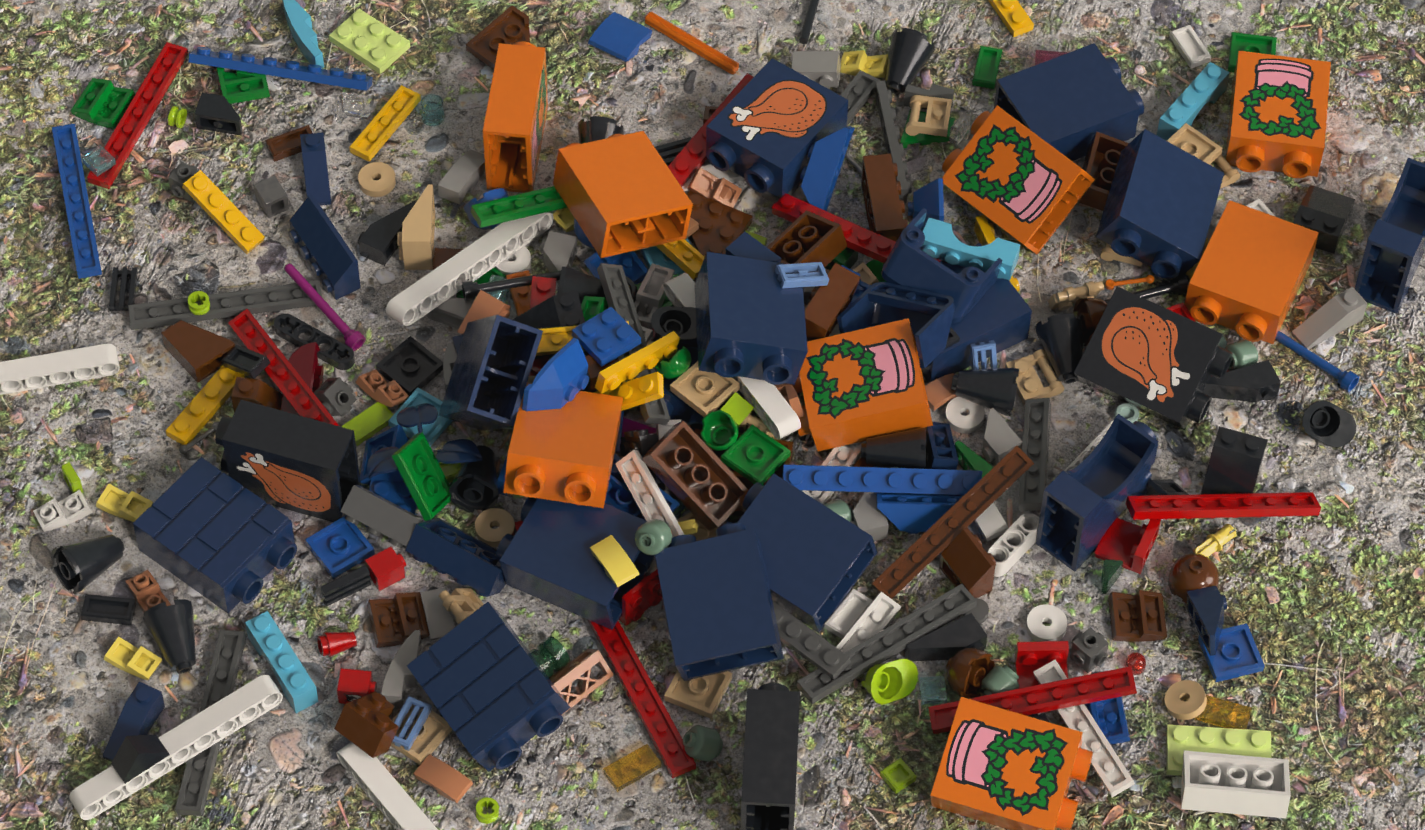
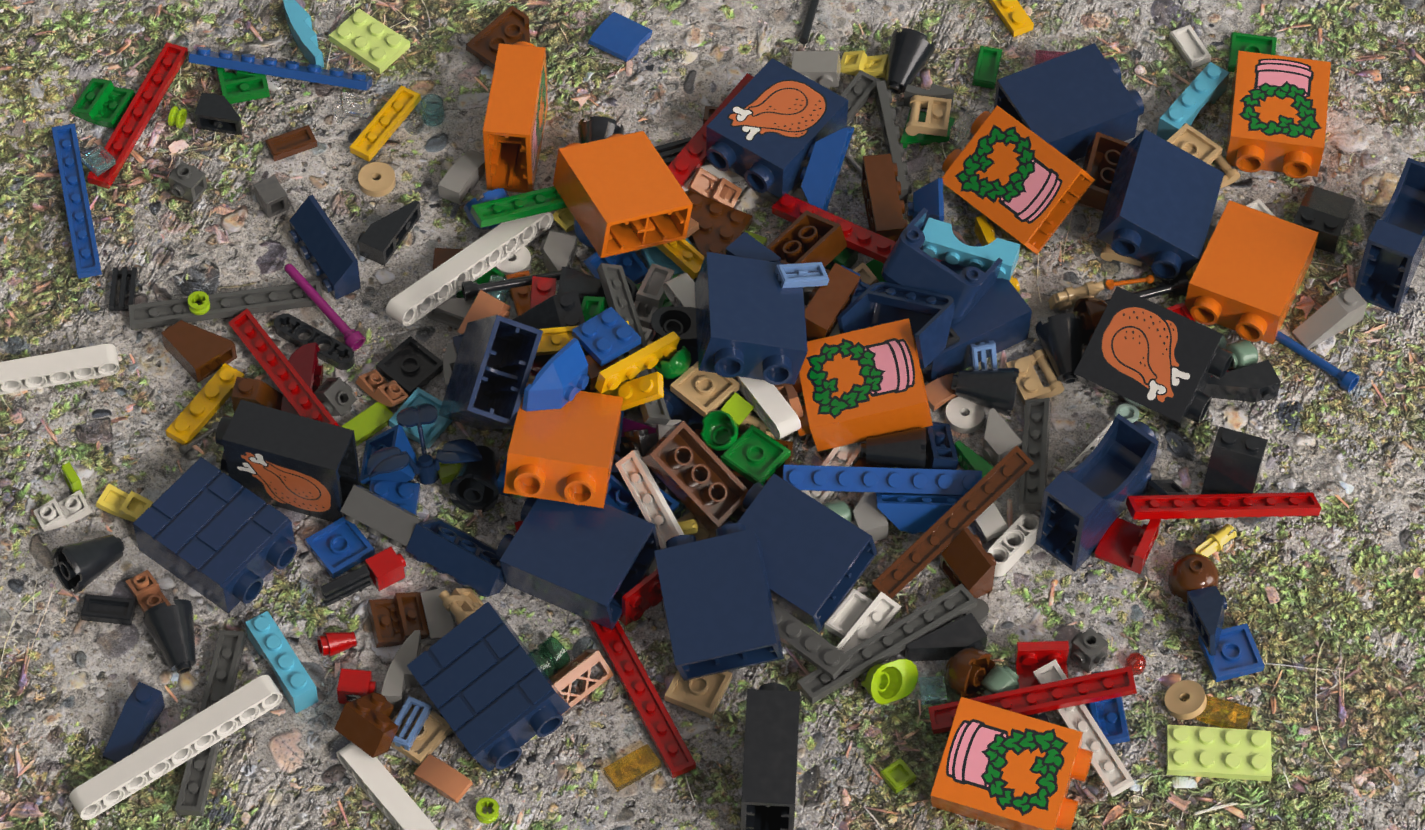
(132, 660): light yellow slope -> none
(138, 755): black slope -> none
(223, 212): yellow plate -> none
(245, 361): black tile -> none
(316, 167): dark blue slope -> none
(418, 233): tan slope -> none
(423, 476): green tile -> none
(491, 518): tan piece -> none
(614, 560): light yellow slope -> none
(653, 537): sand green head -> none
(692, 43): orange axle -> none
(702, 743): sand green head -> none
(1046, 614): white piece -> none
(1110, 573): clear green slope -> none
(1137, 616): reddish brown slope -> none
(1235, 784): white slope -> none
(1329, 423): black piece -> none

